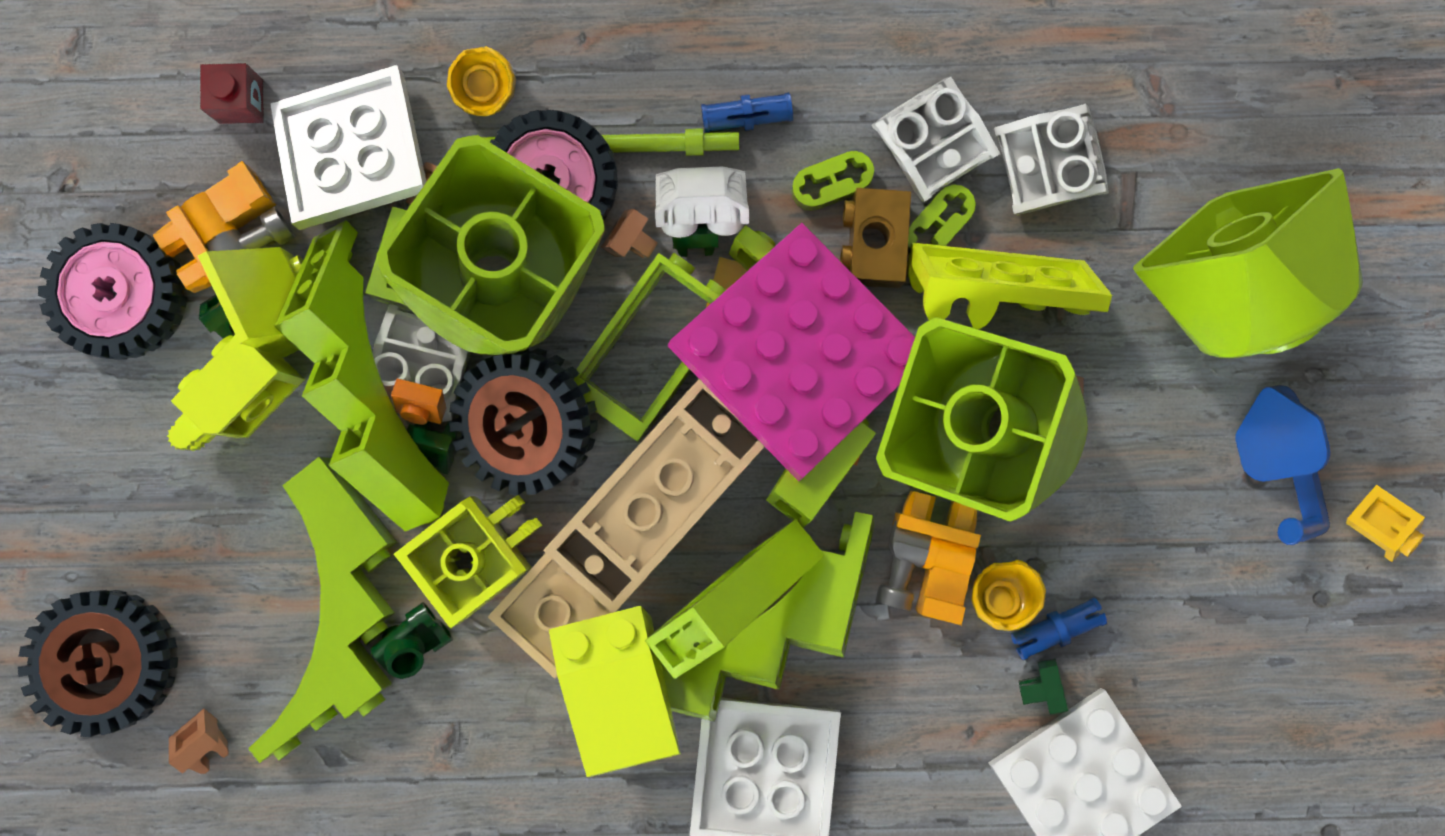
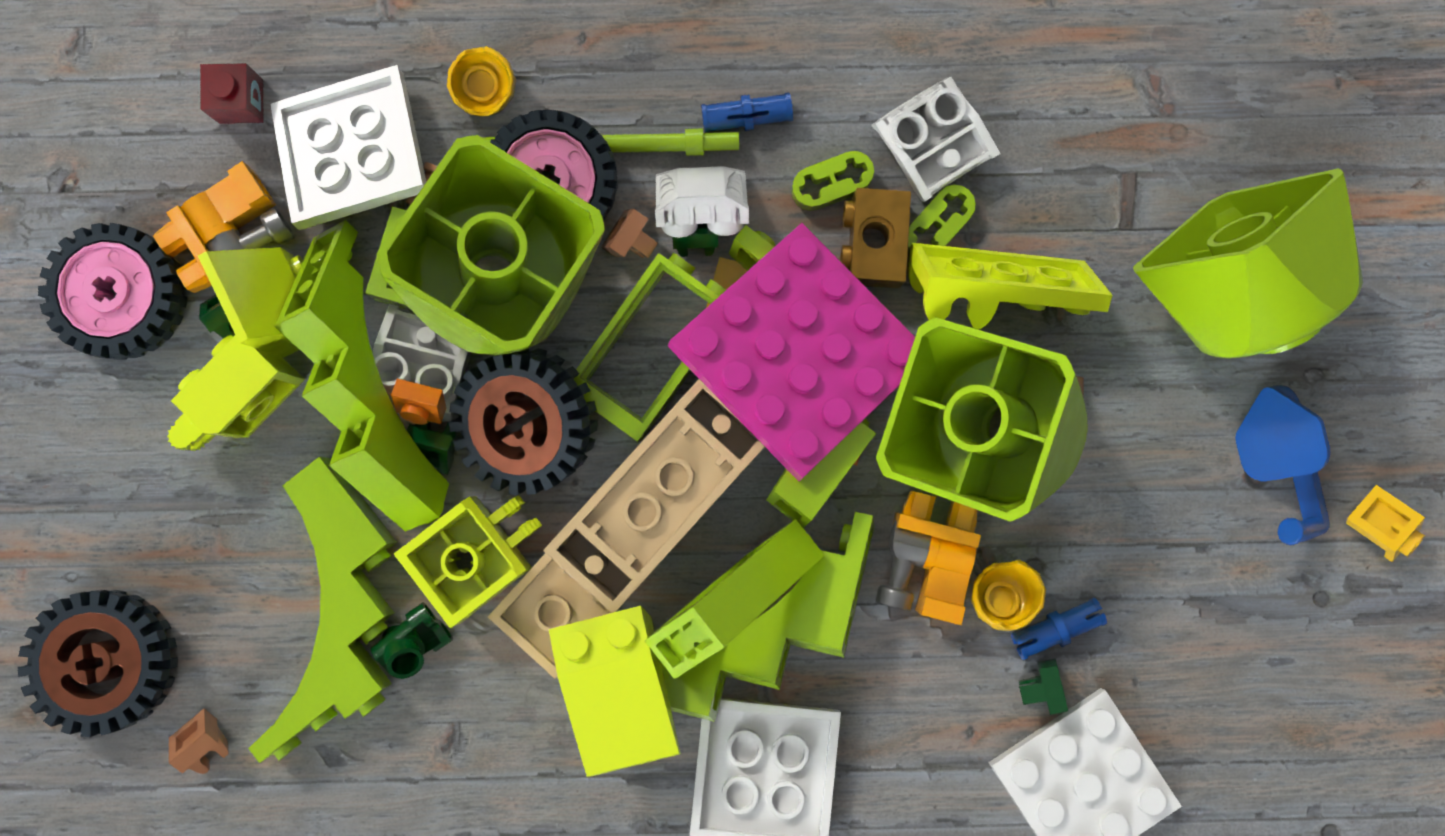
(1052, 159): white slope -> none

